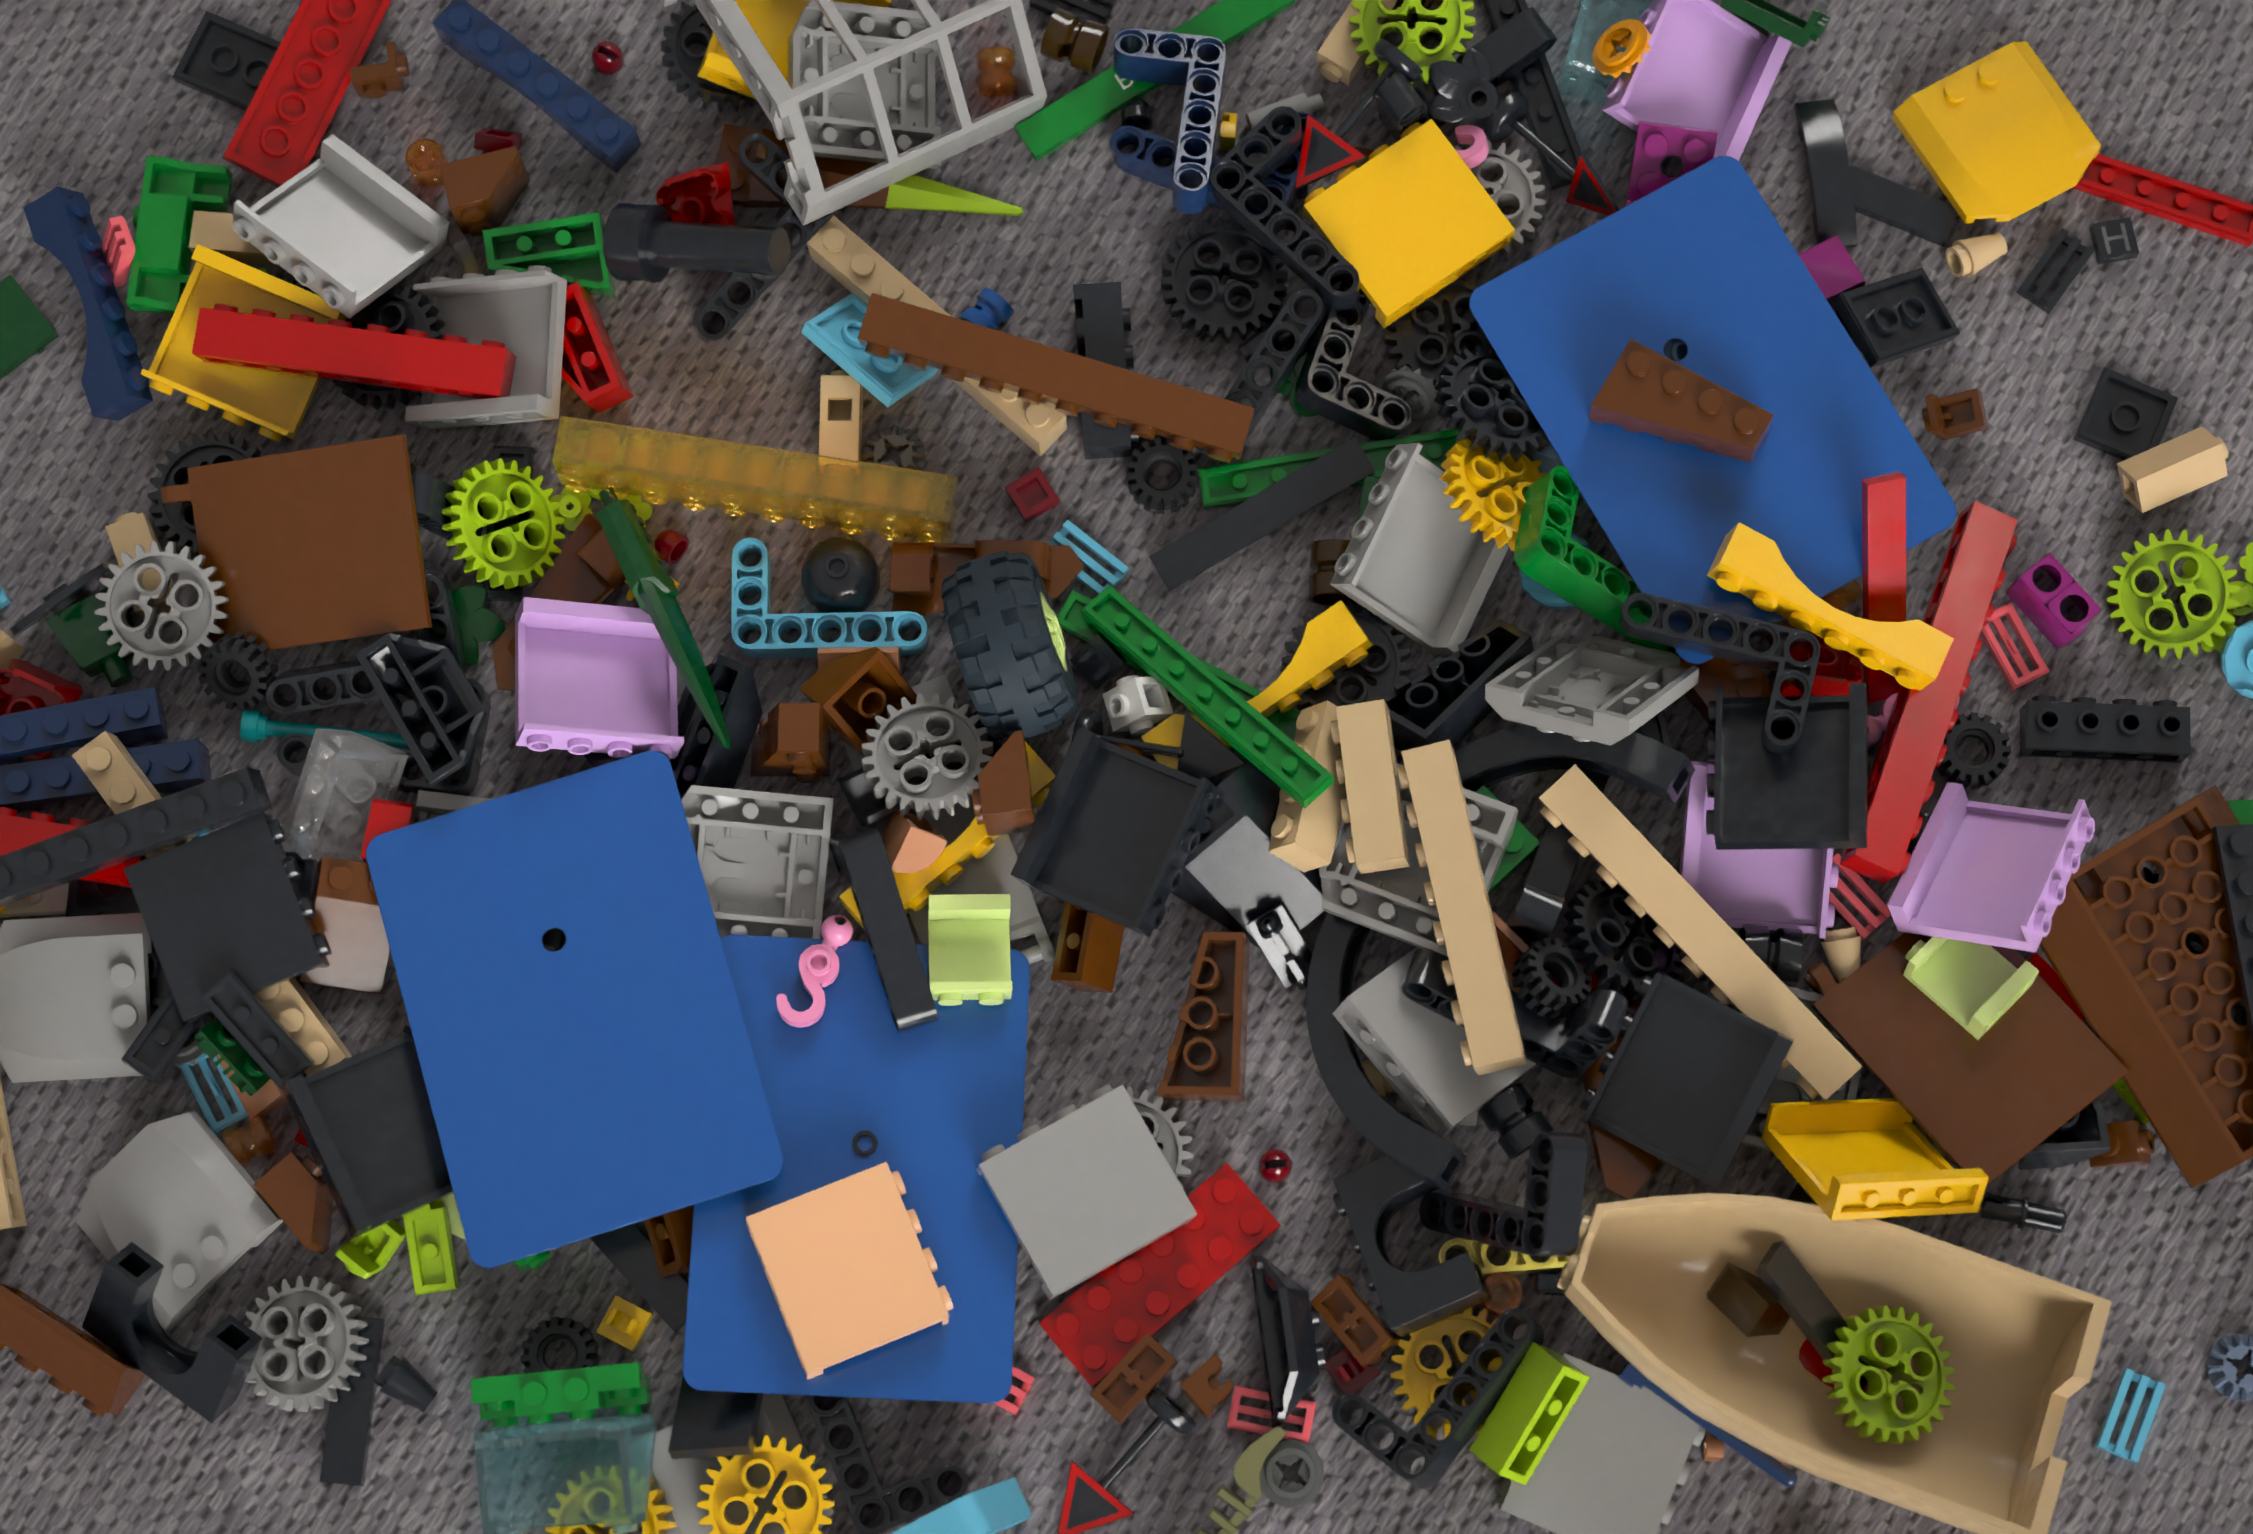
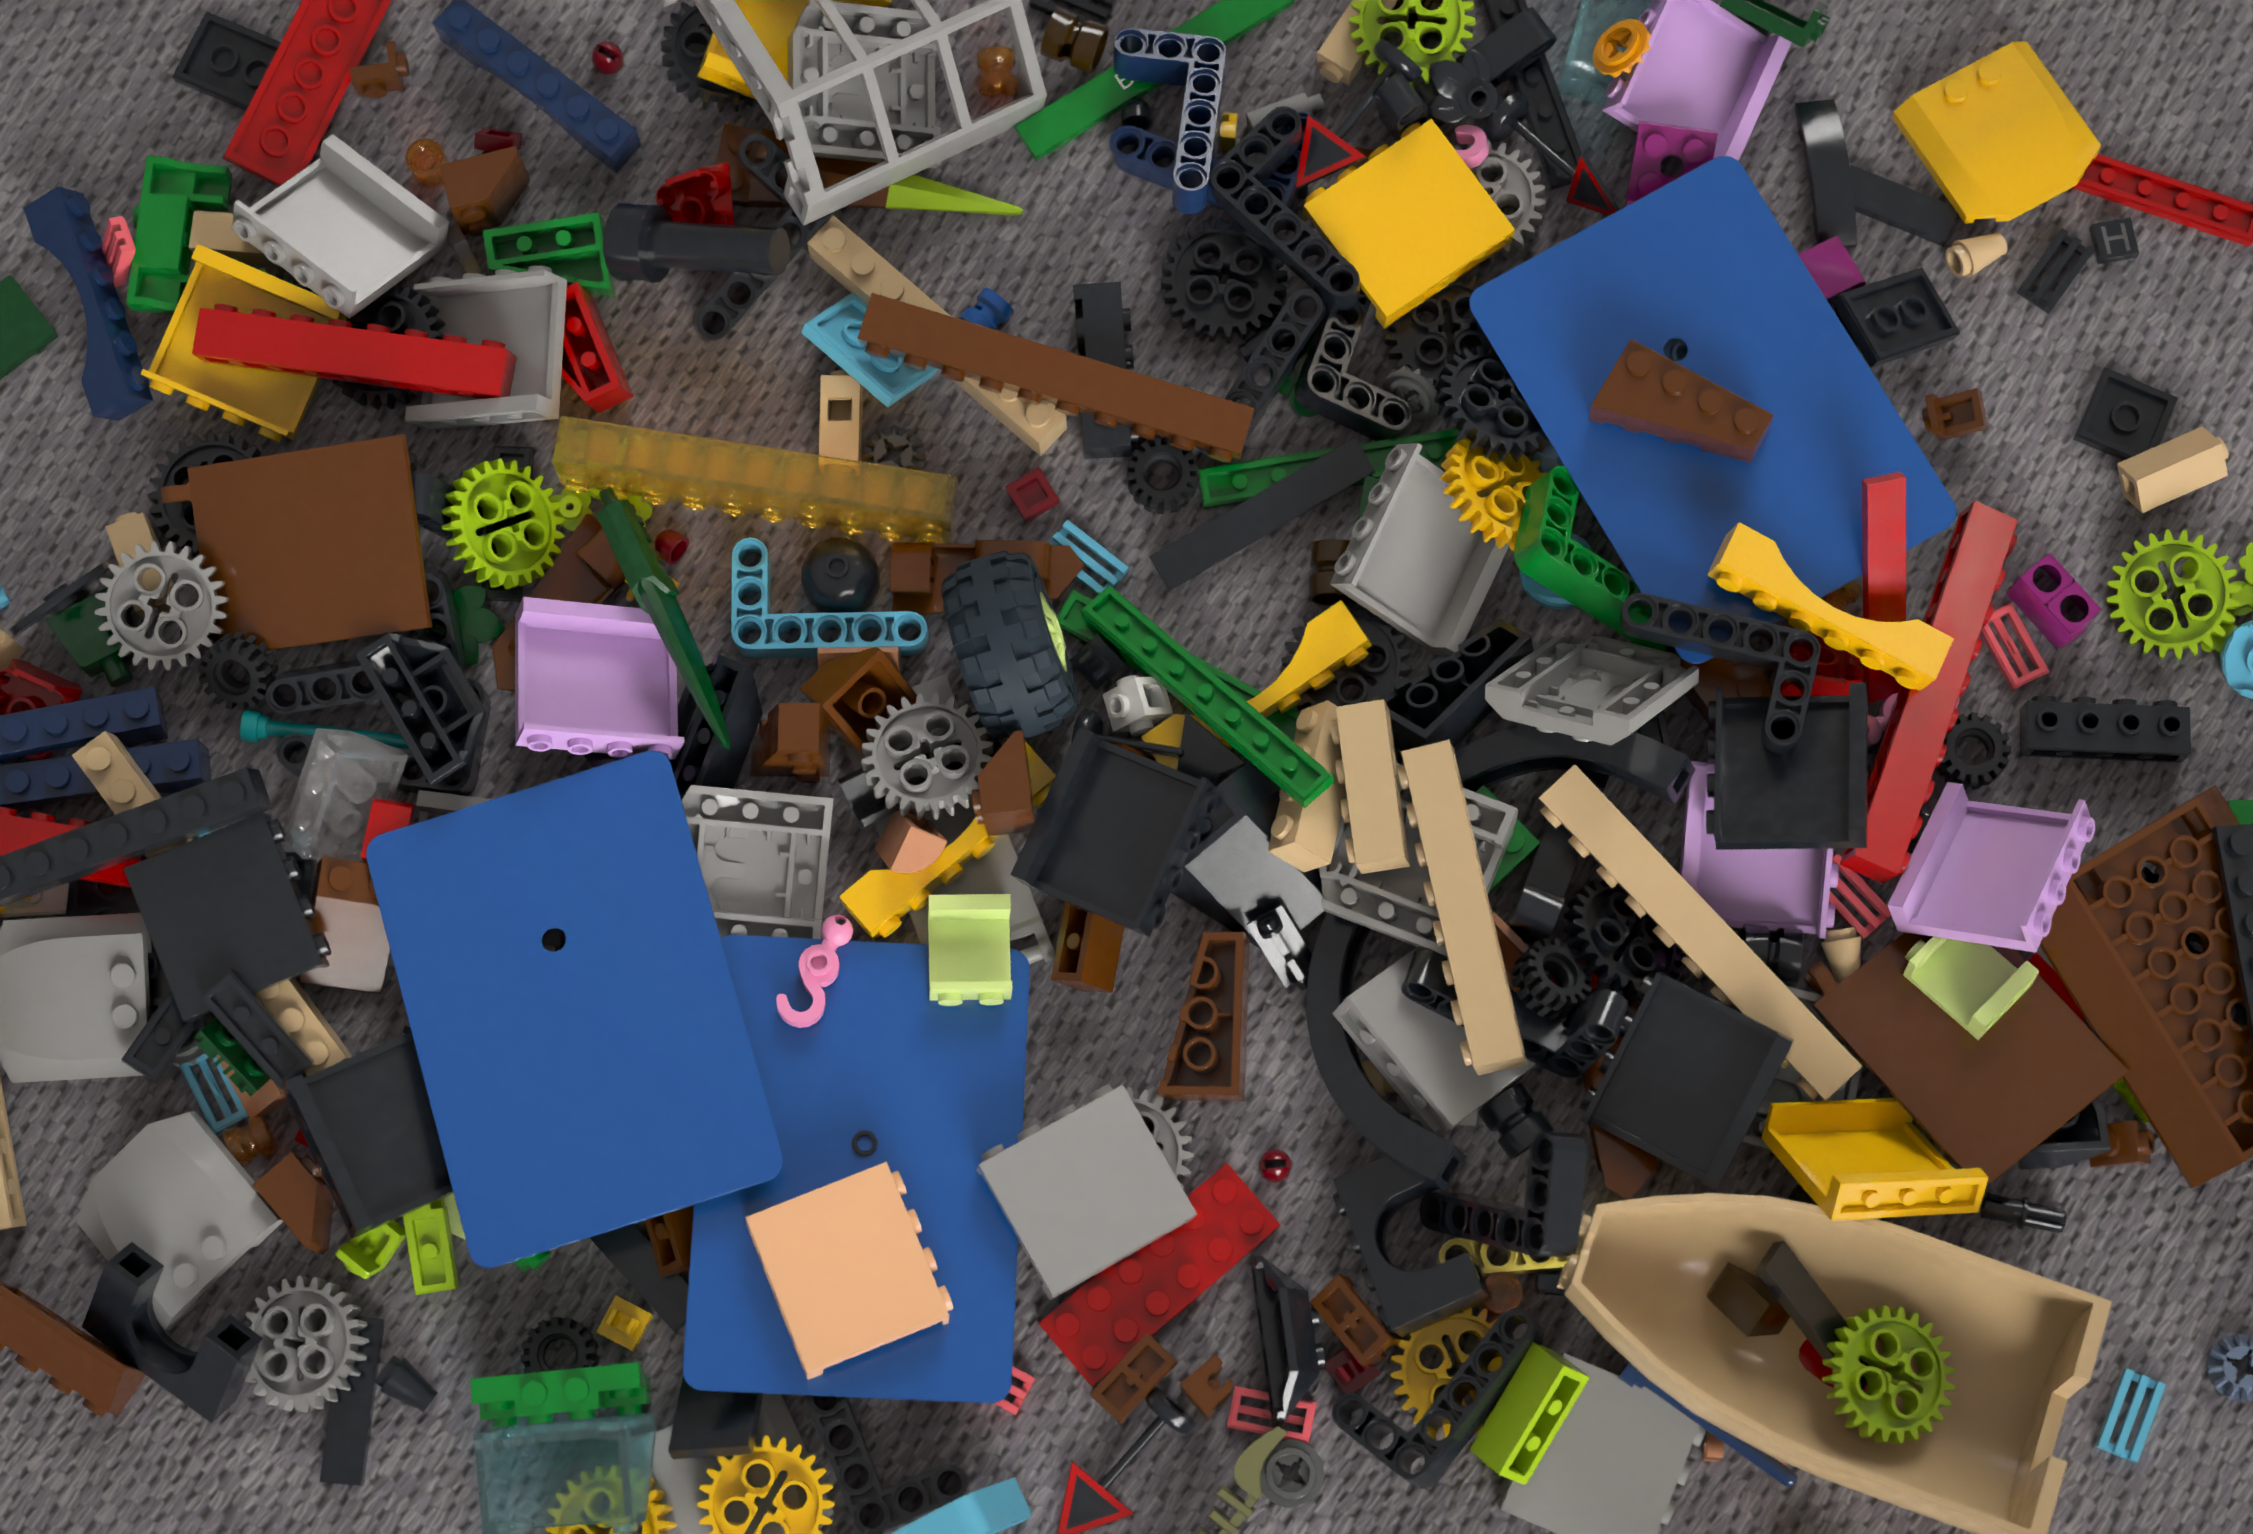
(886, 926): black beam -> none

